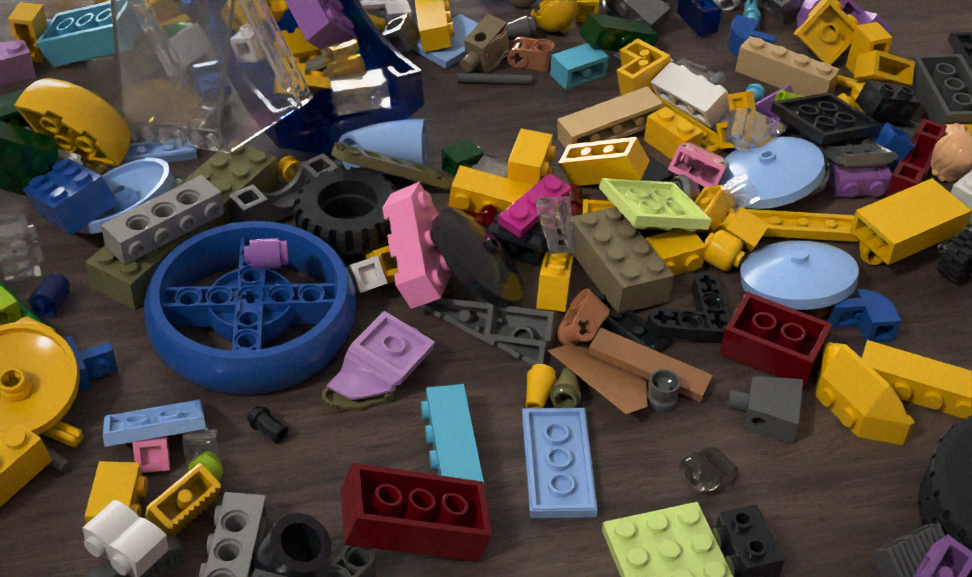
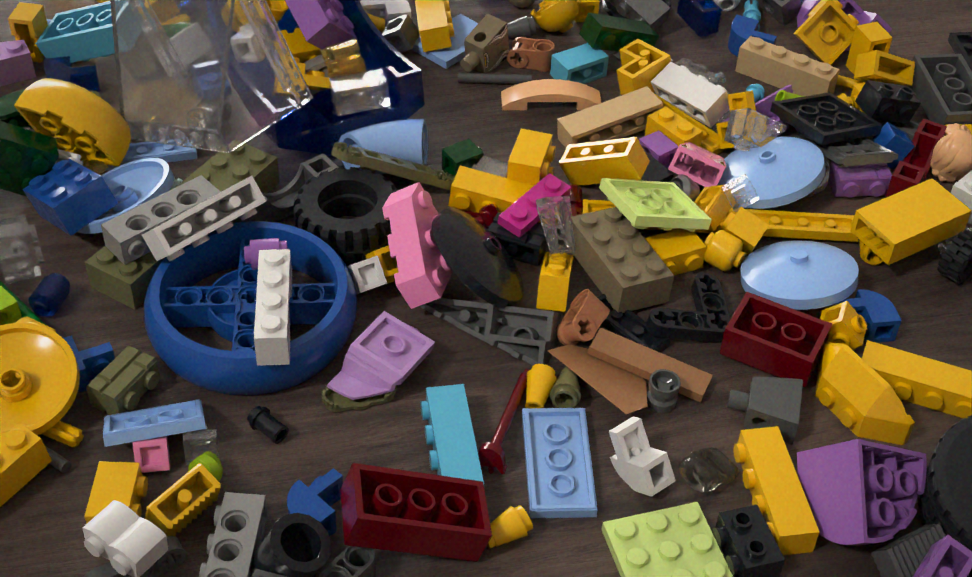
(62, 69): none -> clear blue brick
(124, 382): none -> olive brick
(197, 222): none -> white brick
(272, 307): none -> white arch
(288, 168): yellow bush -> none
(317, 499): none -> blue brick
(491, 453): none -> dark red piece
(510, 526): none -> yellow cone
(549, 90): none -> light nougat slope
(637, 463): none -> white brick
(659, 147): none -> medium lavender brick
(776, 489): none -> yellow brick
(847, 325): none -> yellow brick
(861, 489): none -> medium lavender brick

